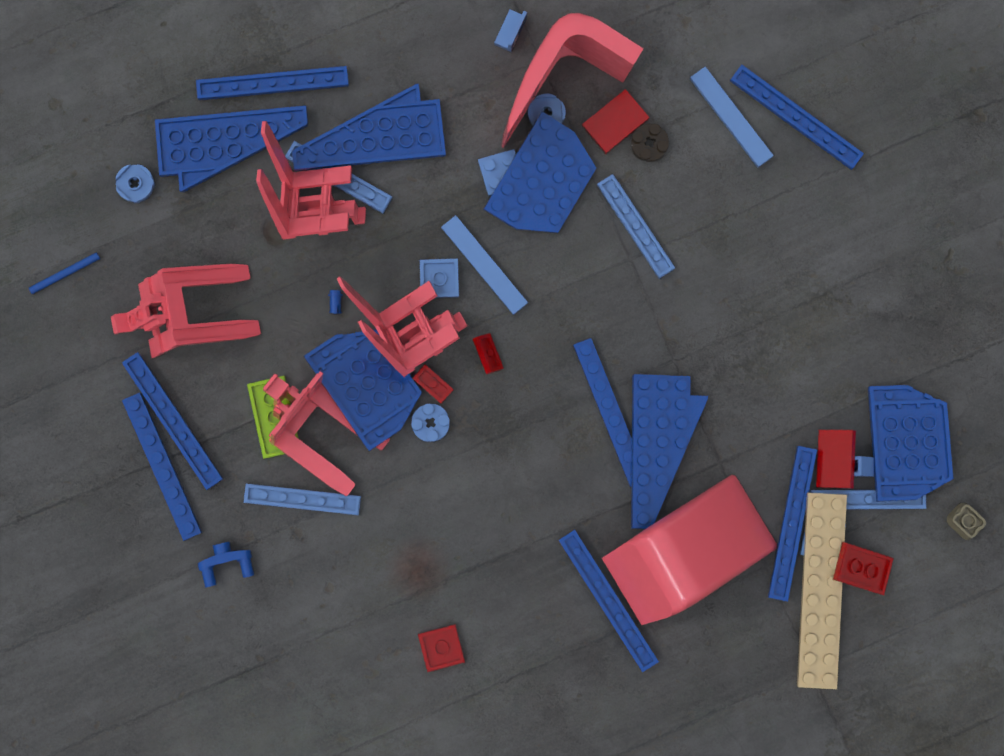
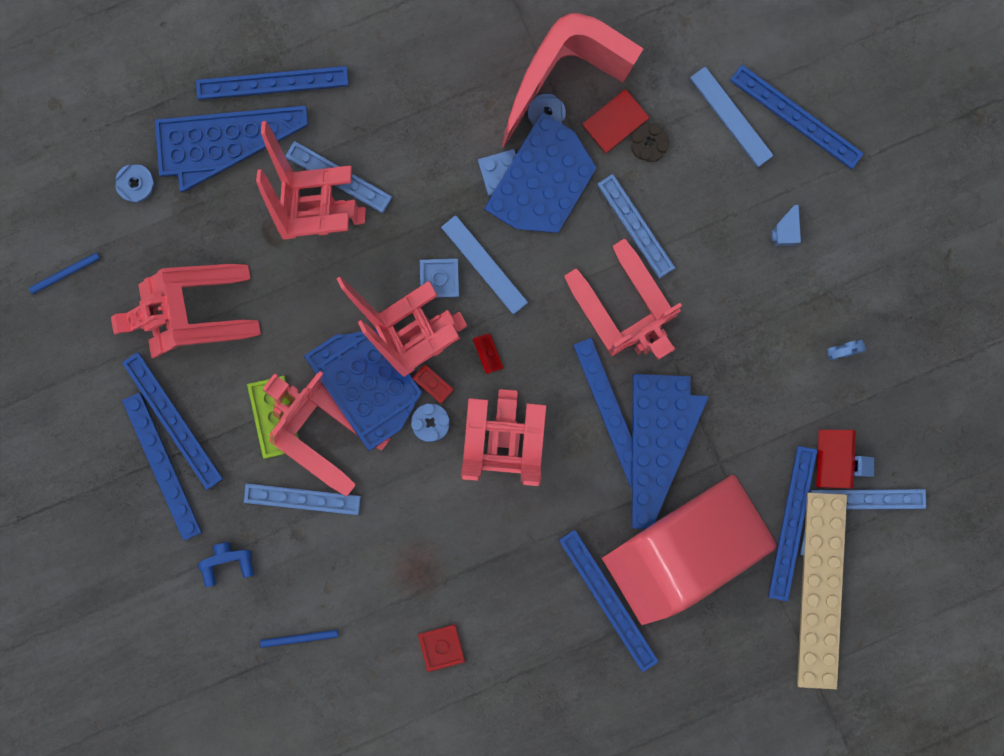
(299, 638): none -> blue bar
(335, 301): blue pin -> none
(385, 133): blue wing -> none
(504, 433): none -> coral piece
(510, 30): medium blue panel -> none
(642, 330): none -> coral piece
(788, 229): none -> medium blue slope
(846, 350): none -> medium blue plate
(863, 568): red tile -> none
(908, 442): blue plate -> none
(965, 521): dark tan piece -> none

